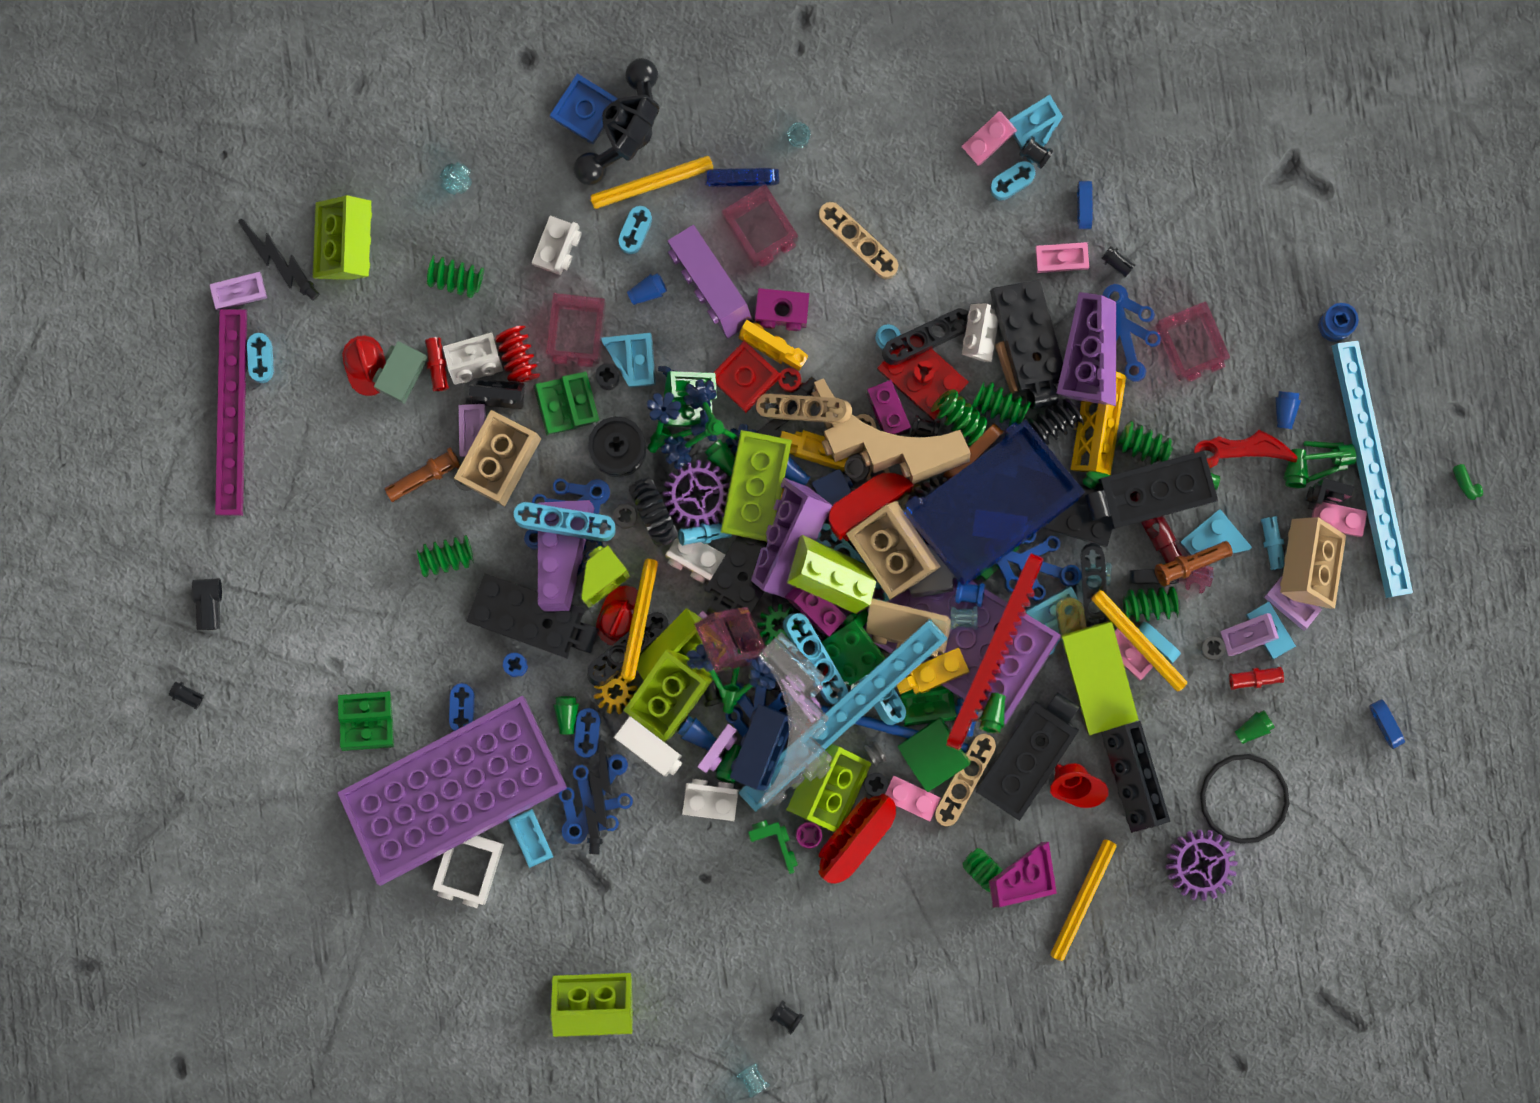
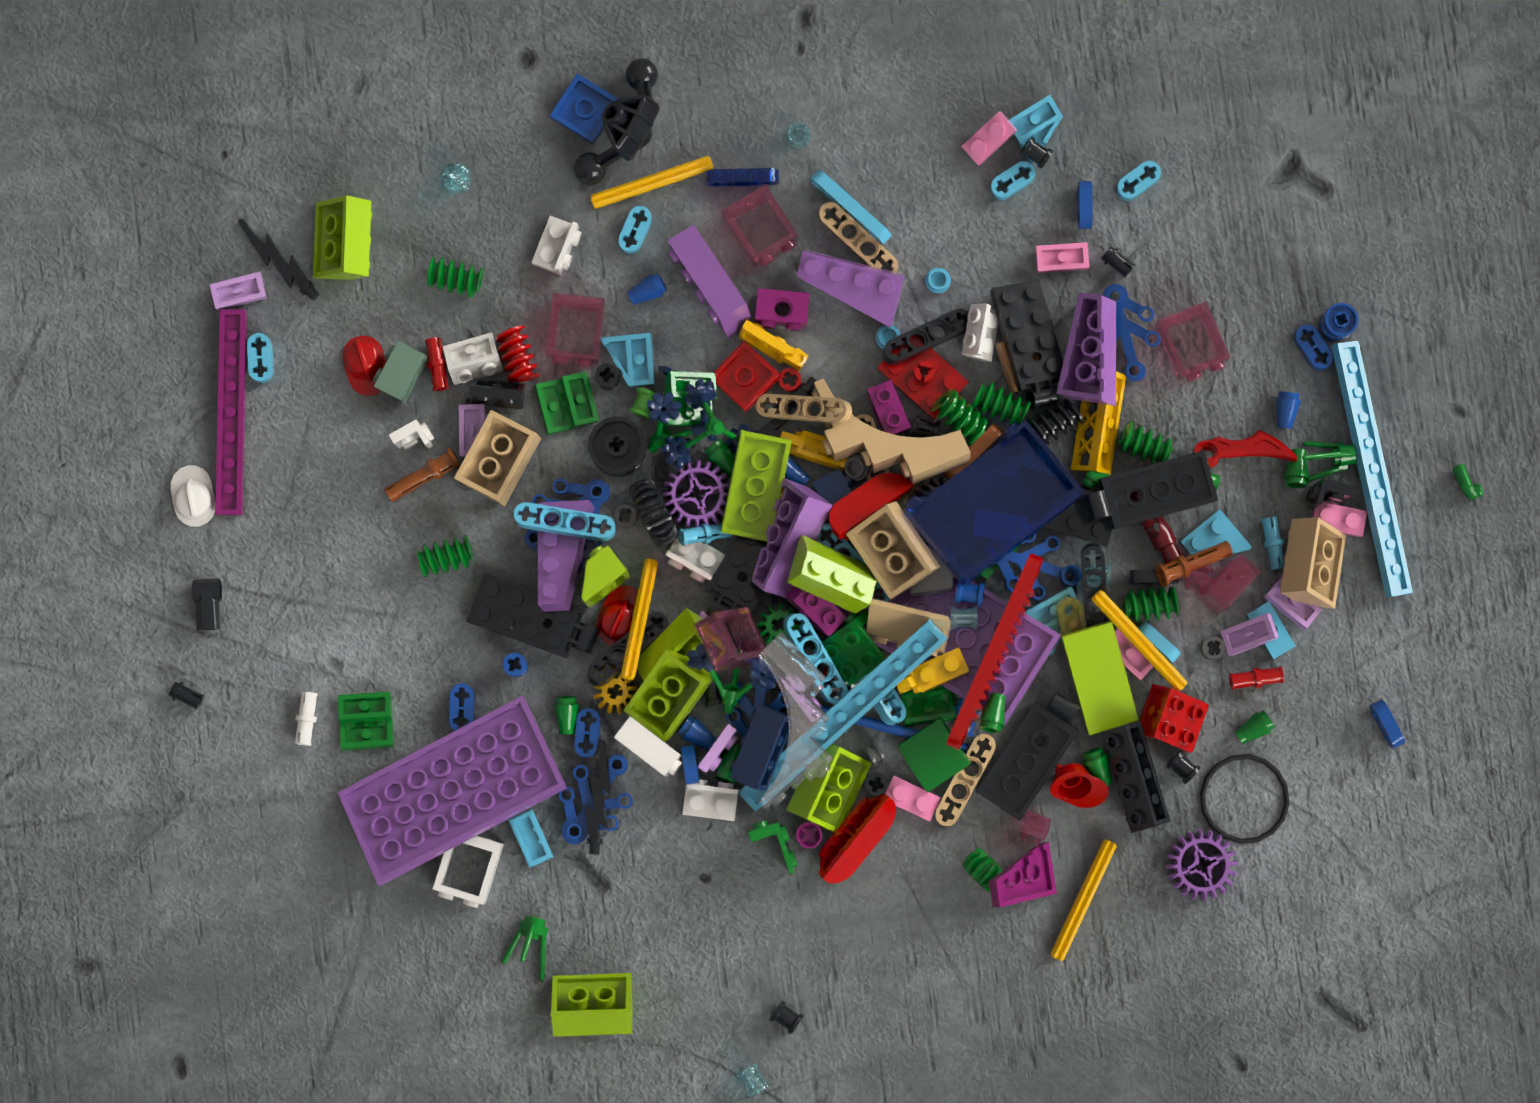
(193, 495): none -> white piece
(305, 718): none -> white pin
(408, 435): none -> white bracket
(532, 929): none -> green plant
(640, 404): none -> bright green bush
(690, 764): none -> blue beam
(849, 205): none -> medium azure beam
(858, 285): none -> medium lavender wedge
(937, 280): none -> medium azure plate
(1035, 825): none -> clear pink tile
(1097, 764): none -> green cone
(1142, 185): none -> medium azure beam
(1173, 717): none -> red bracket
(1183, 767): none -> black bush
(1229, 584): none -> clear pink window
(1318, 344): none -> blue beam

